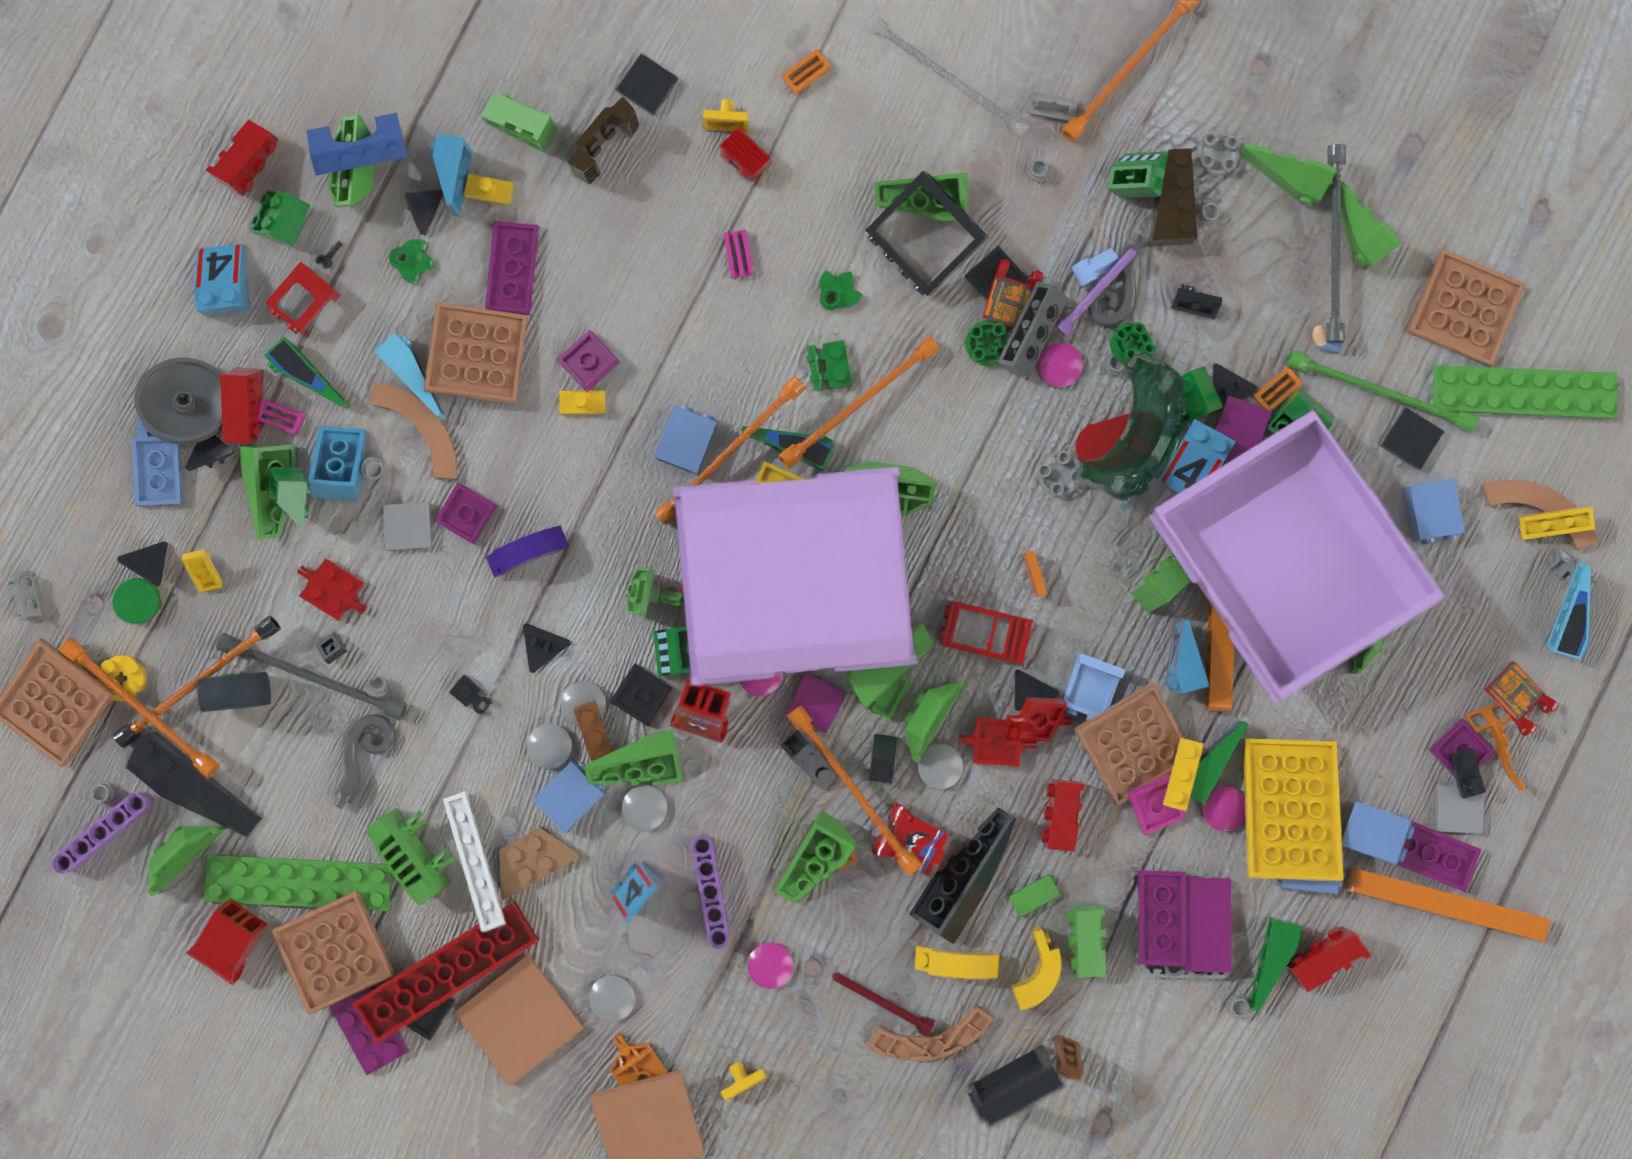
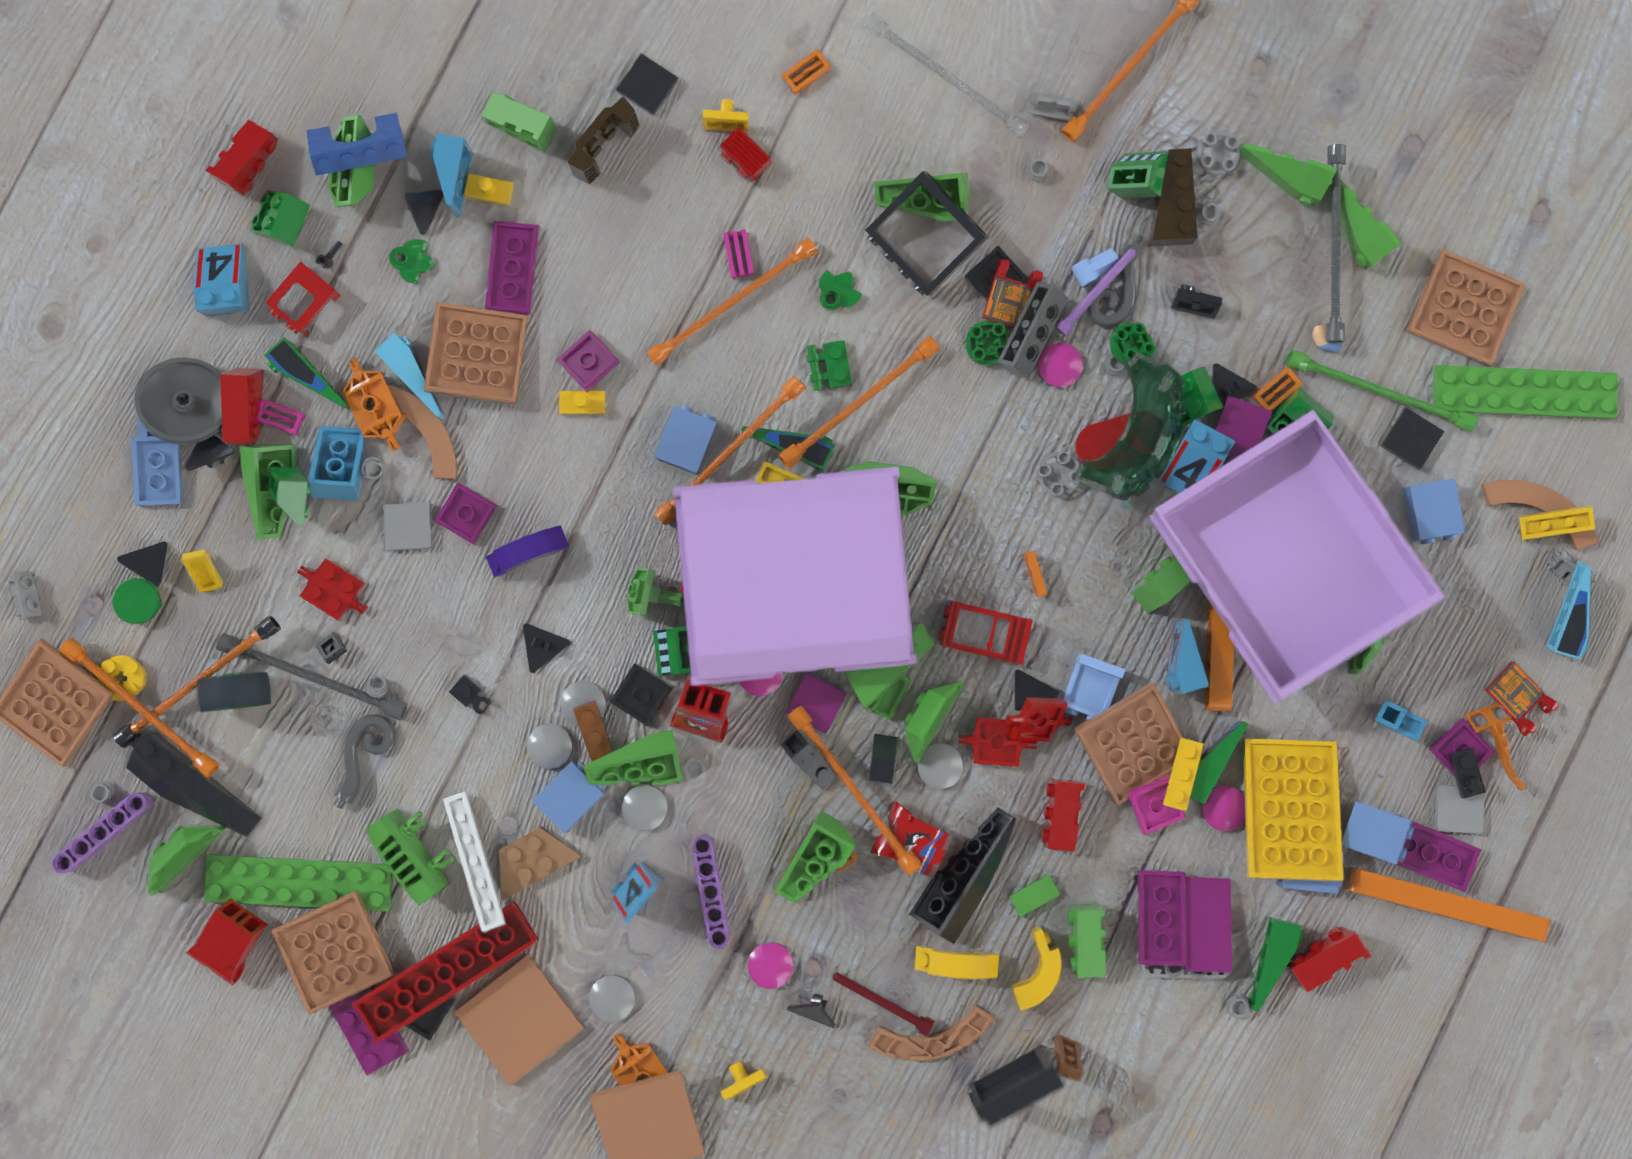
(385, 417): none -> orange plate
(803, 251): none -> orange hose
(814, 1011): none -> black piece
(1400, 720): none -> dark azure brick

